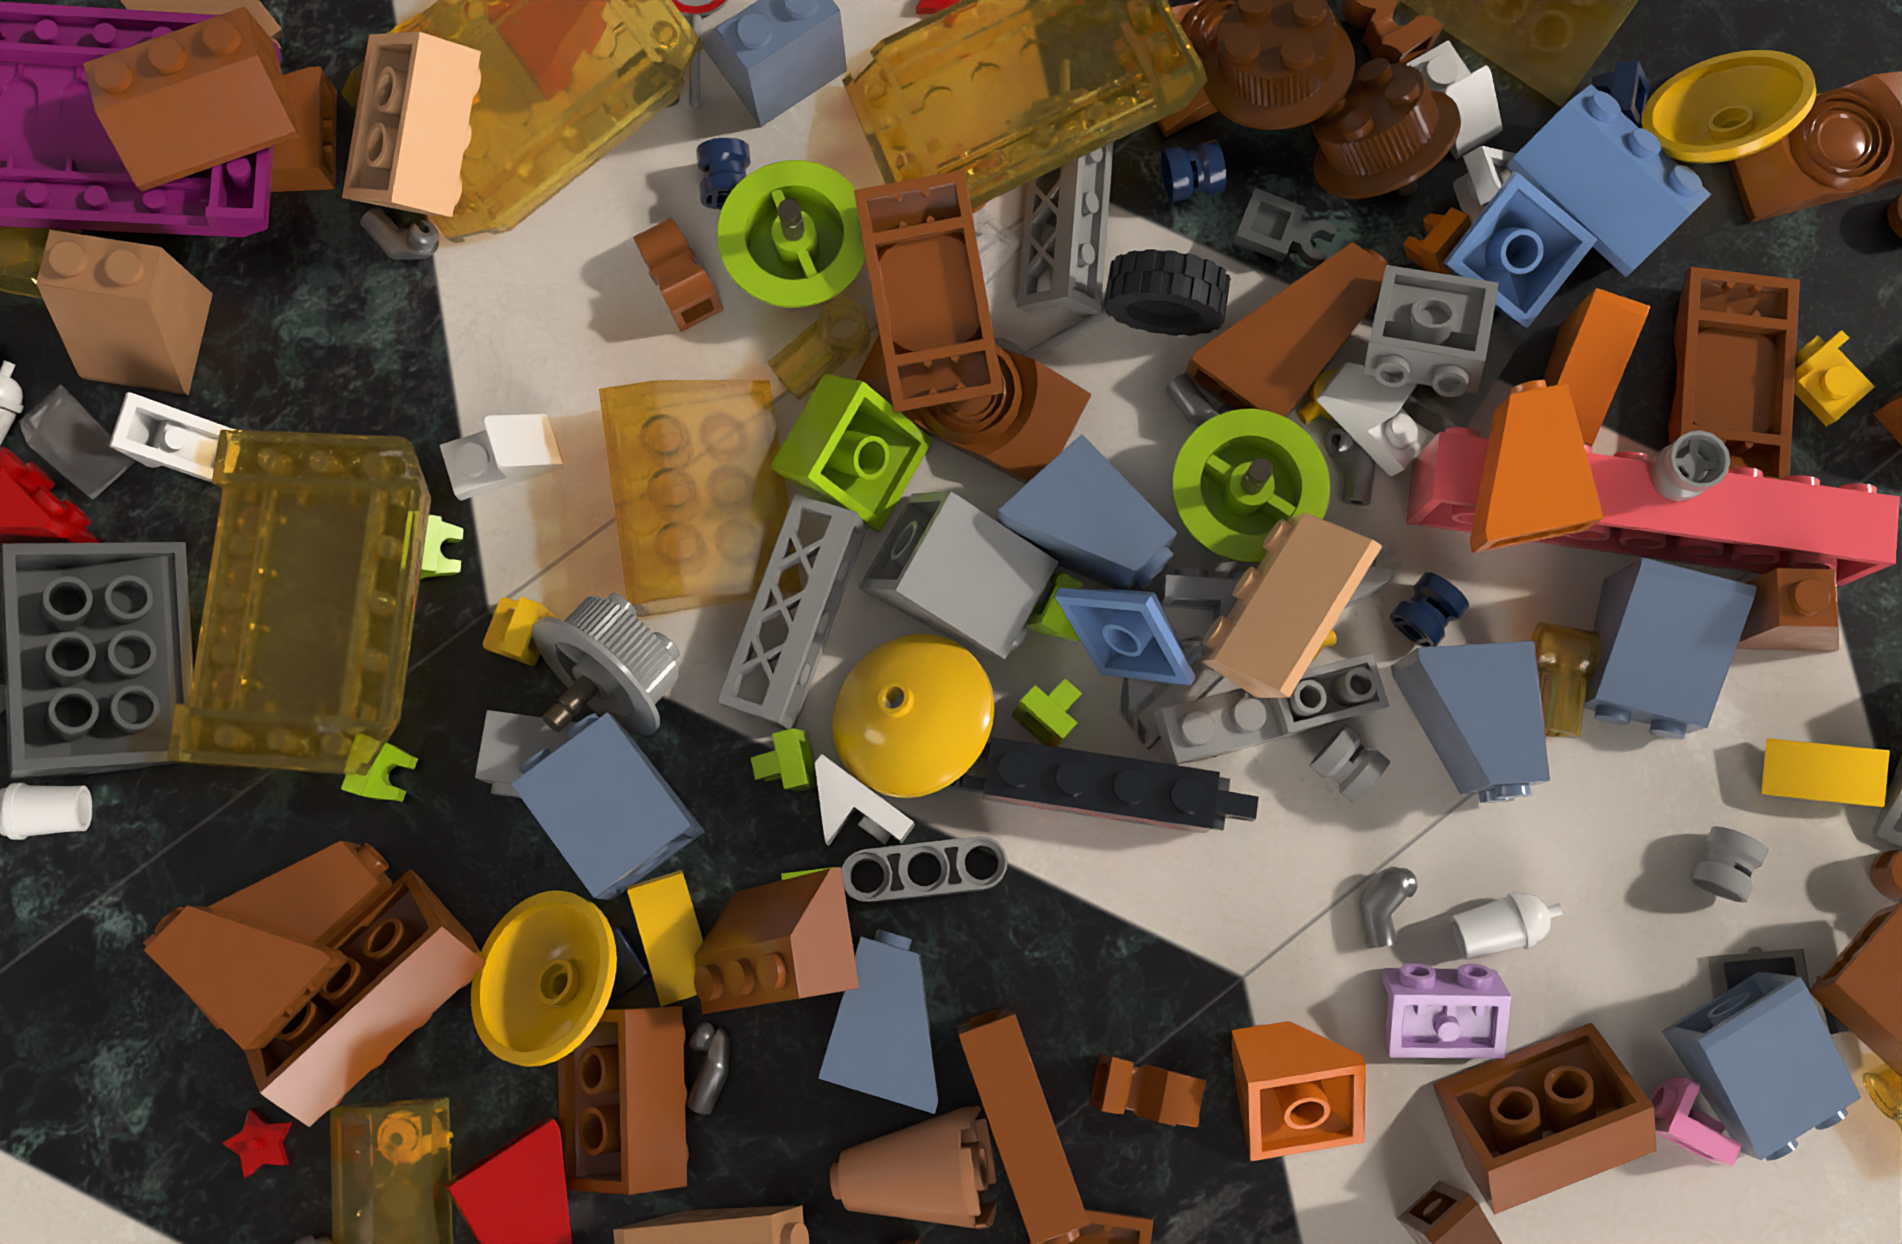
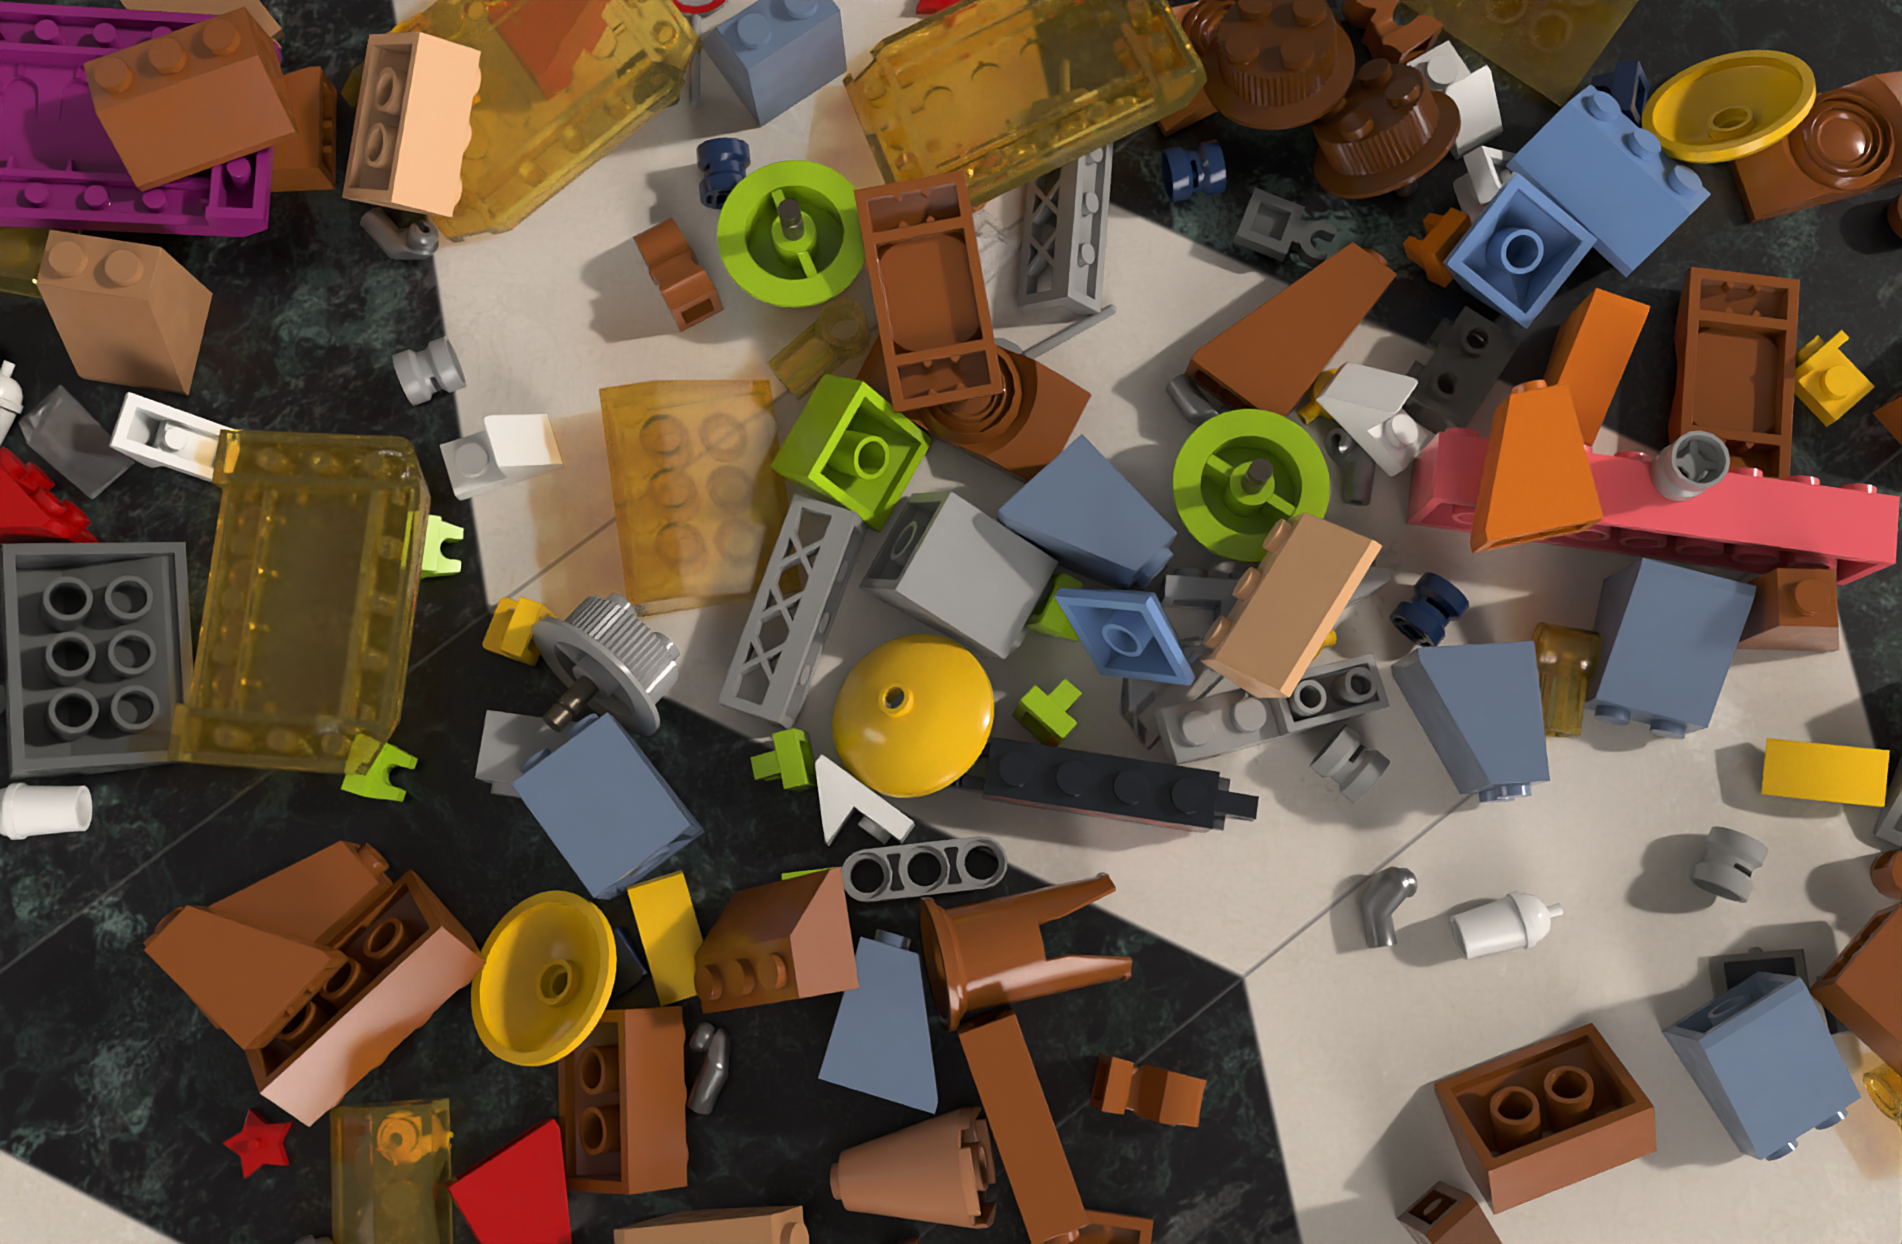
(429, 371): none -> light grey wheel
(995, 951): none -> dark orange piece
(1167, 292): black tyre -> none
(1297, 1090): orange slope -> none
(1431, 330): light grey plate -> none
(1446, 1012): lavender bracket -> none
(1690, 1127): bright pink bracket -> none

